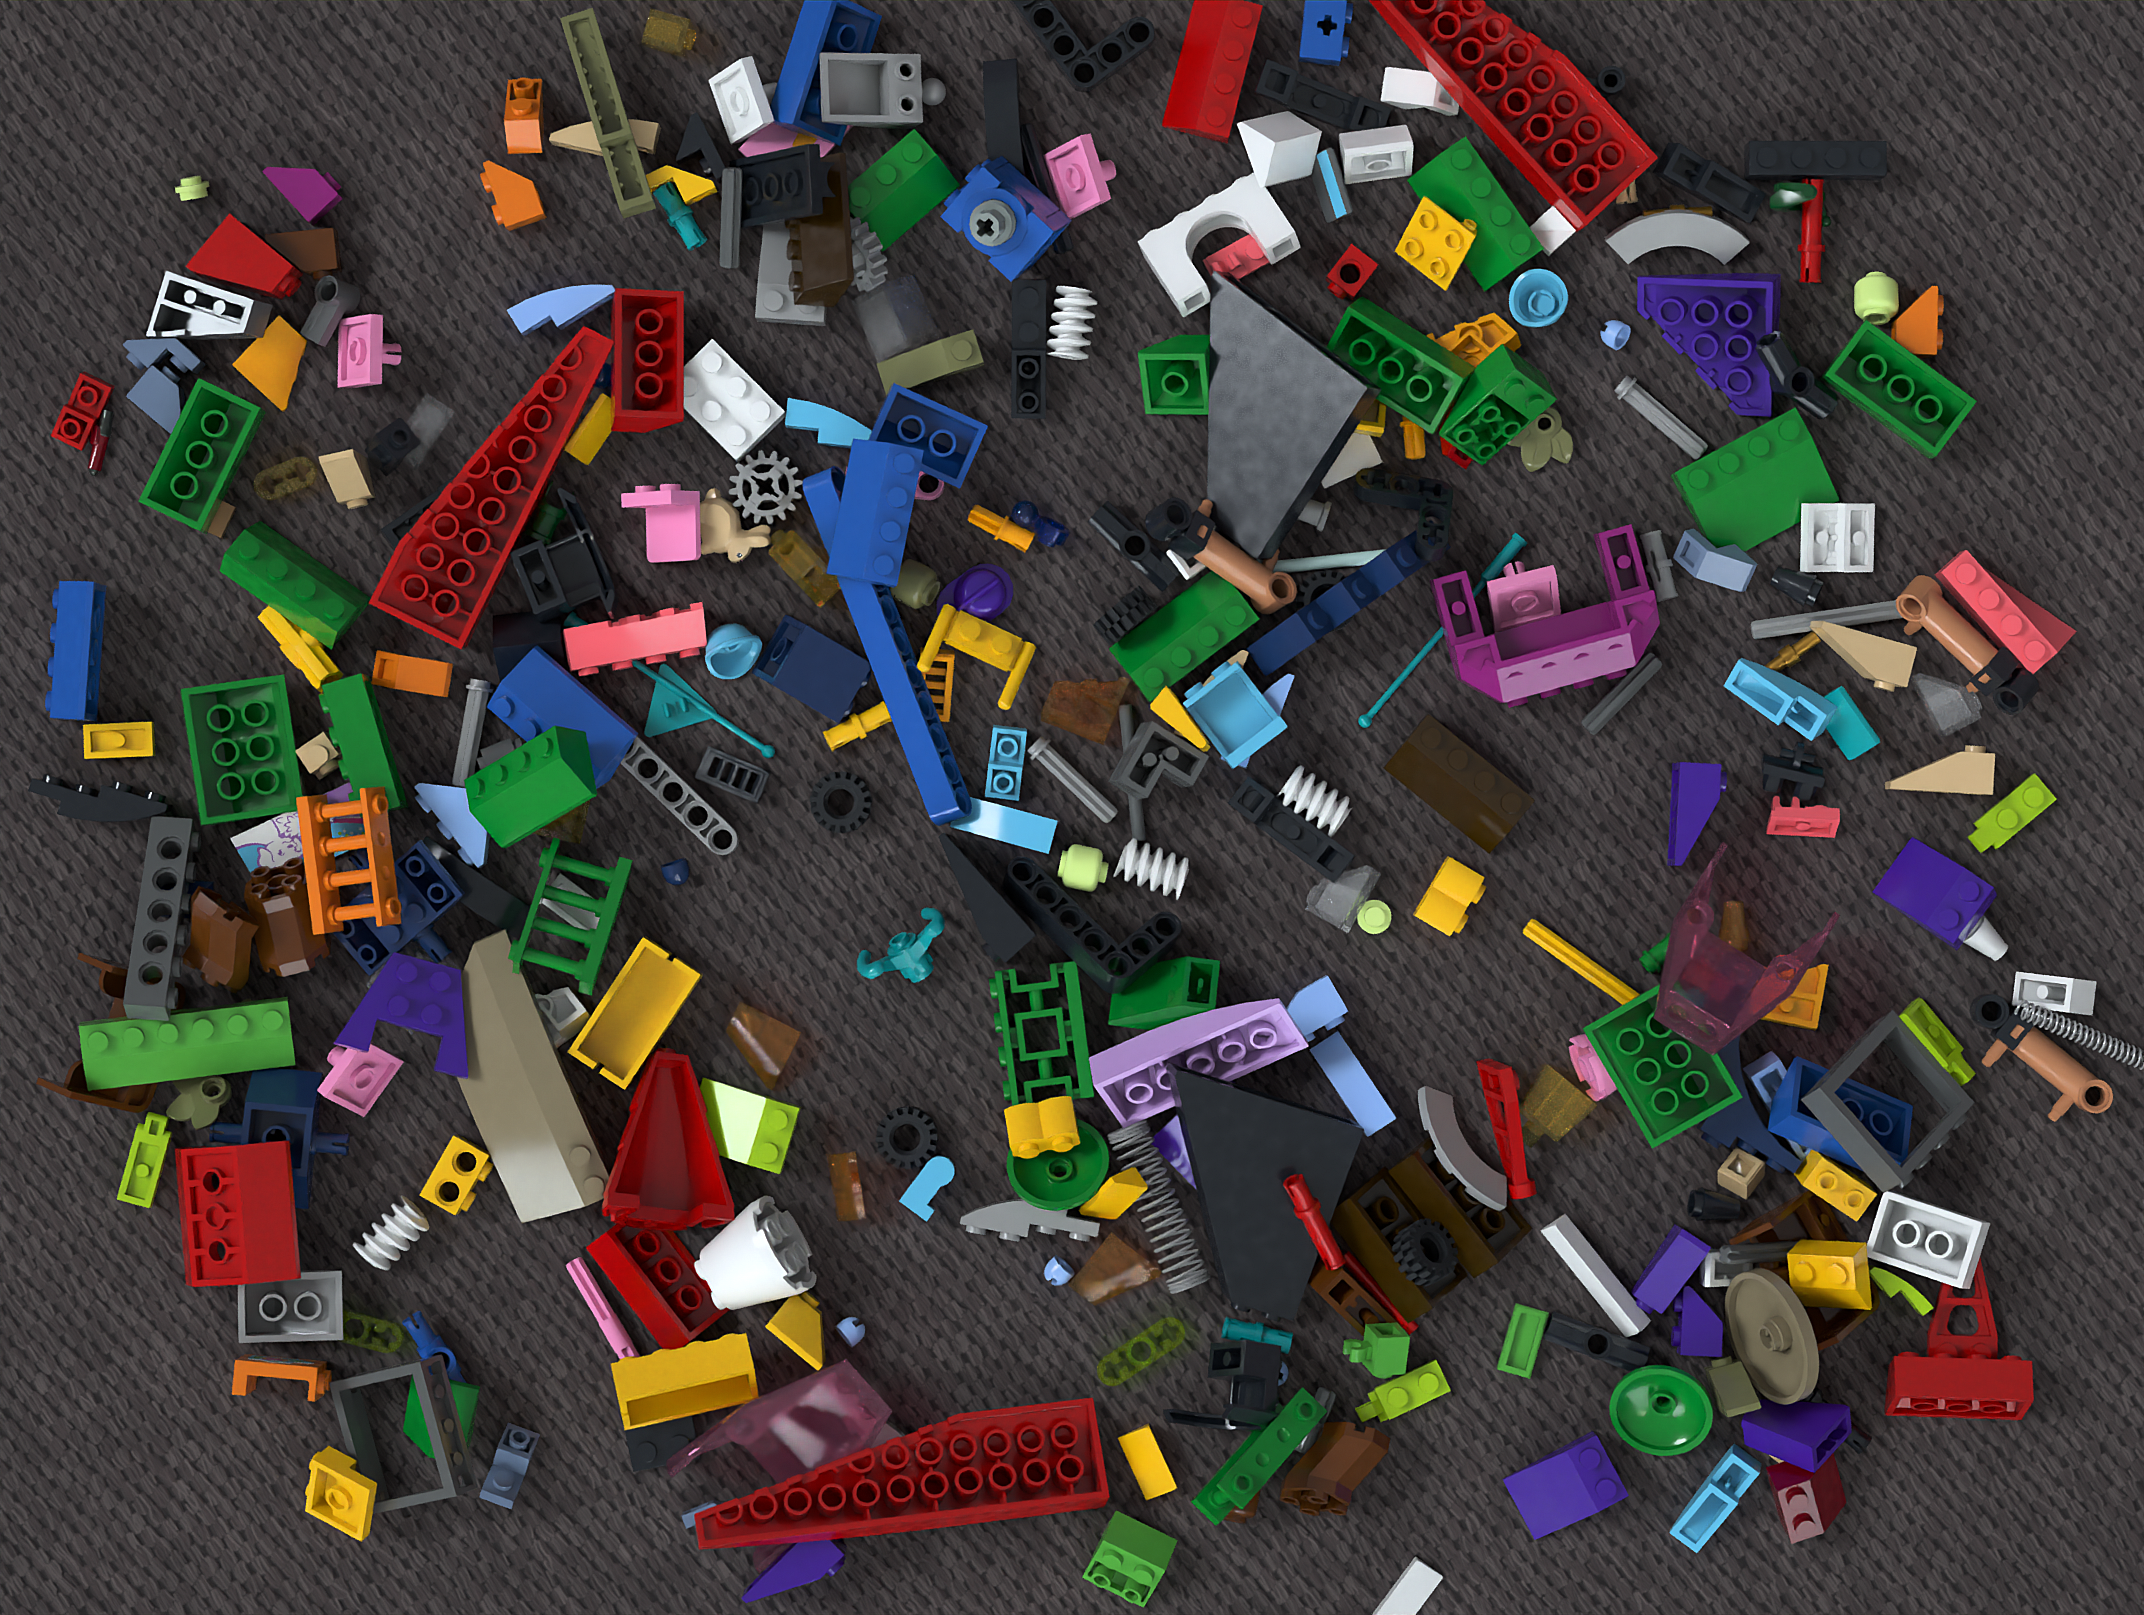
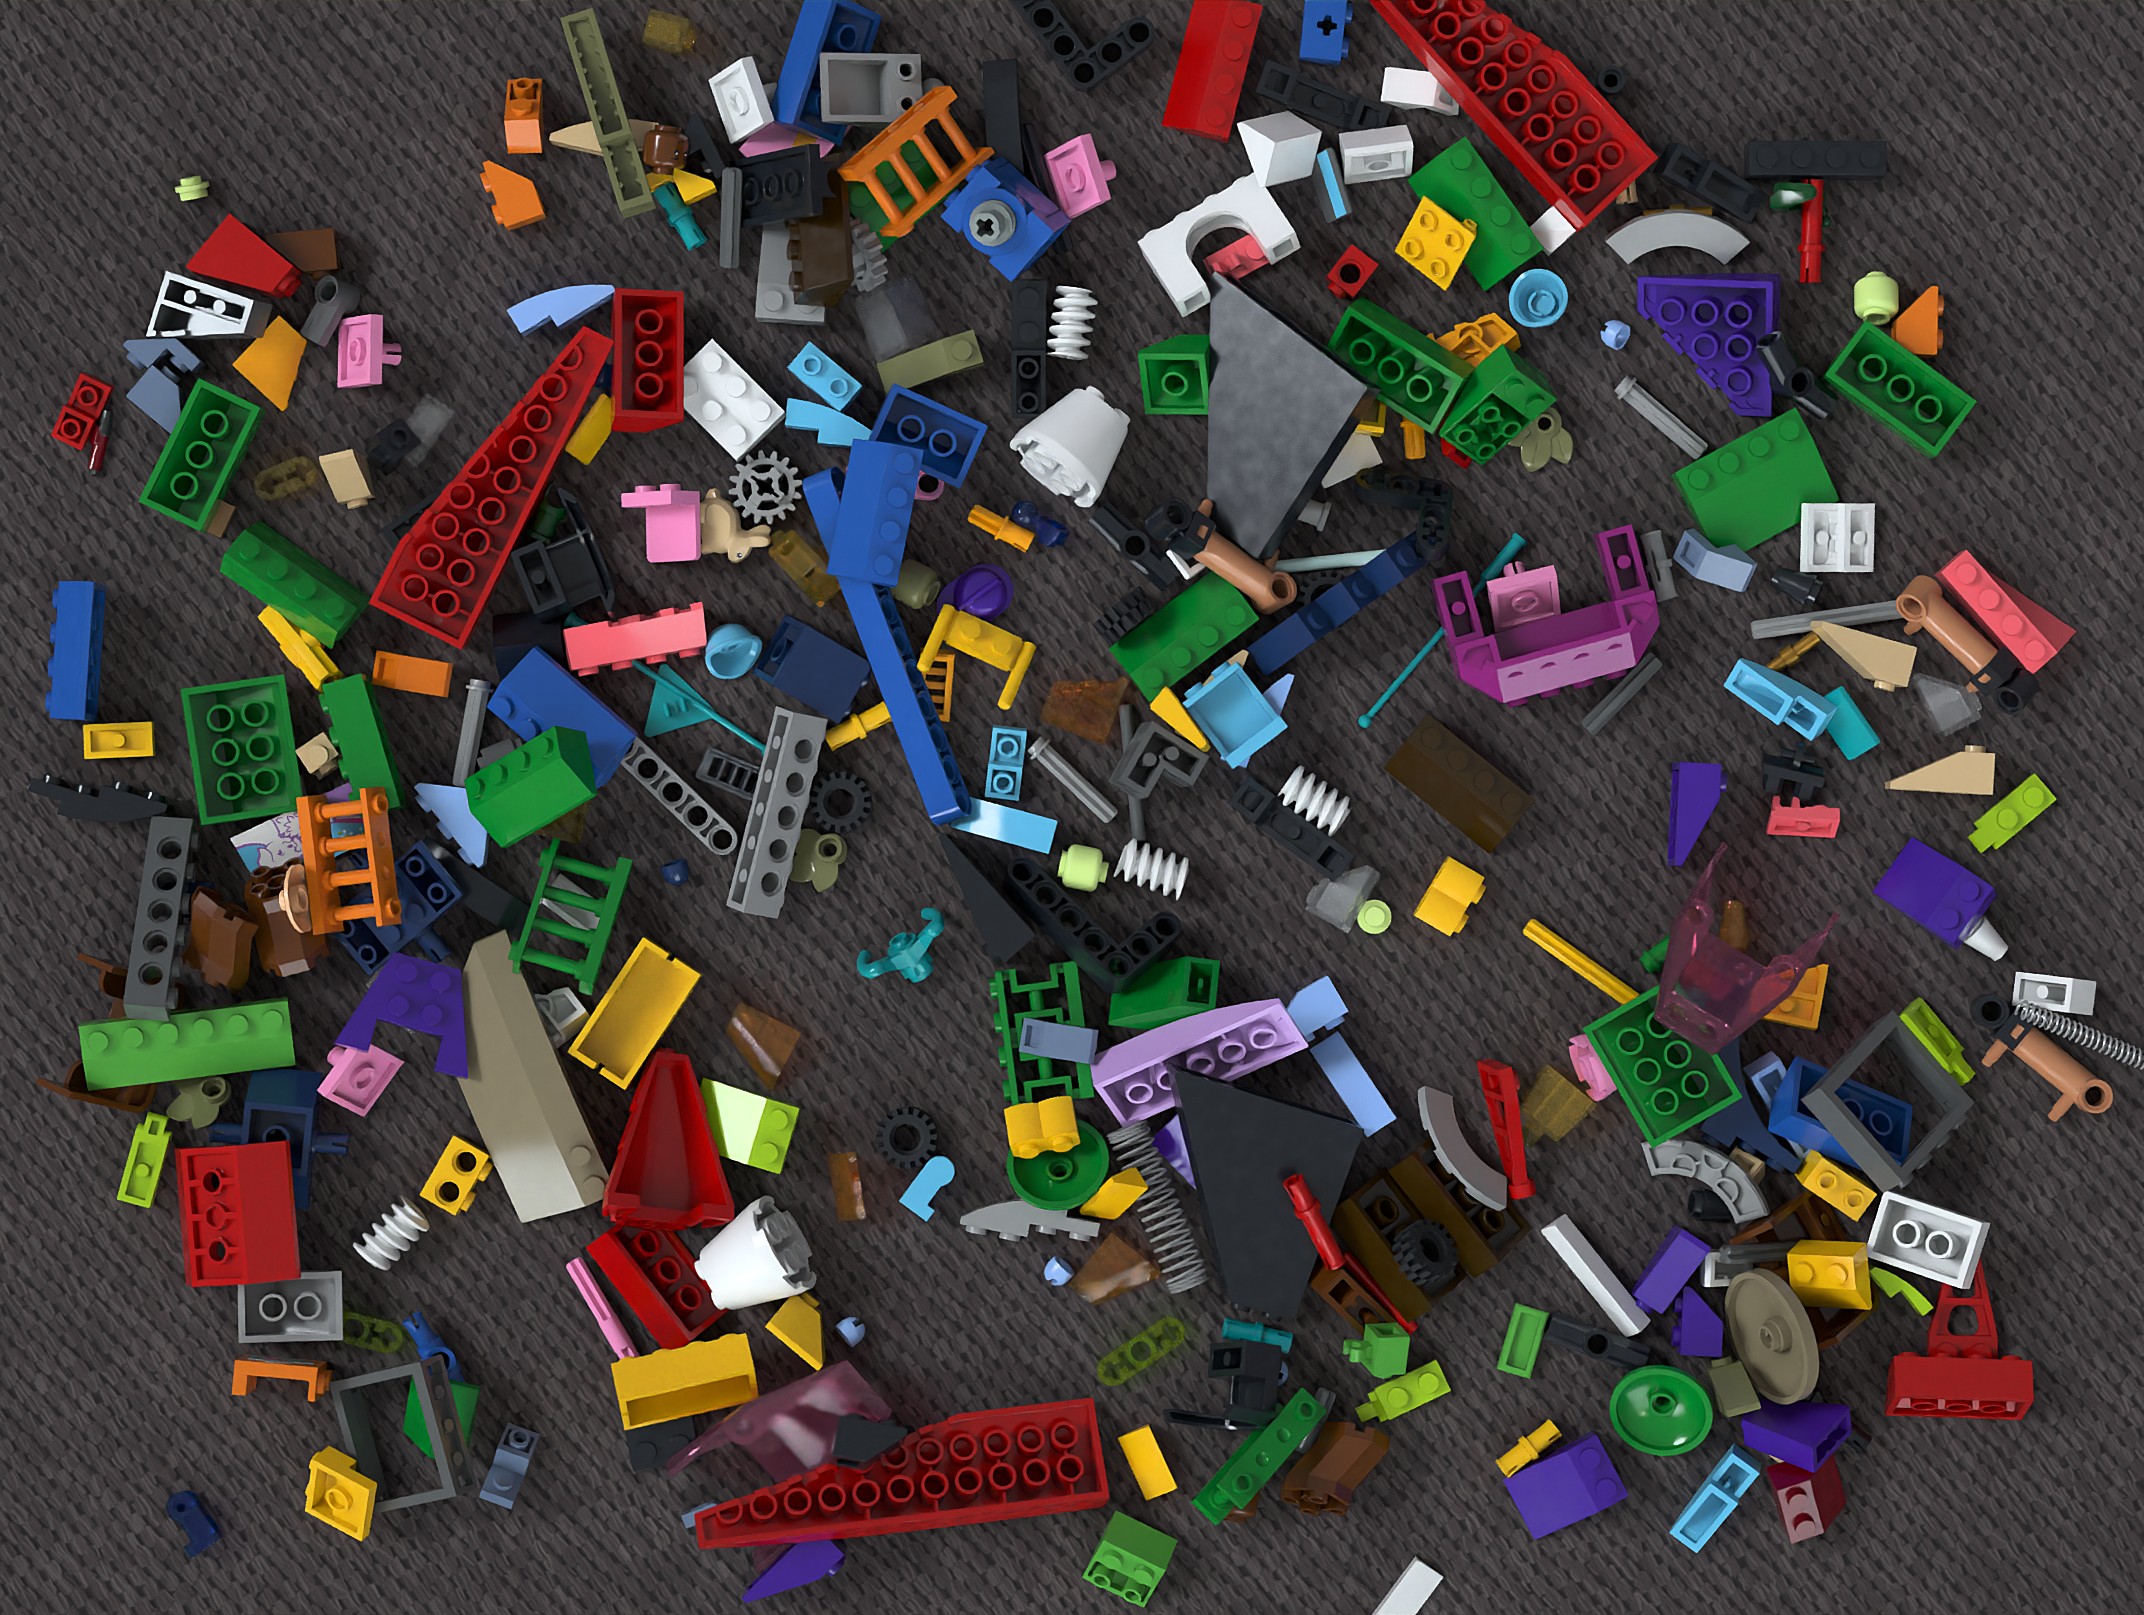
(195, 1521): none -> clear blue leg
(295, 898): none -> light nougat dish
(306, 190): magenta slope -> none
(665, 149): none -> reddish brown head
(763, 823): none -> light grey brick
(812, 861): none -> olive plate
(825, 378): none -> medium azure brick
(863, 1442): none -> black slope
(887, 148): none -> orange fence
(1058, 1040): none -> sand blue slope
(1073, 445): none -> white cone
(1528, 1448): none -> yellow pin
(1713, 1168): none -> light grey tile

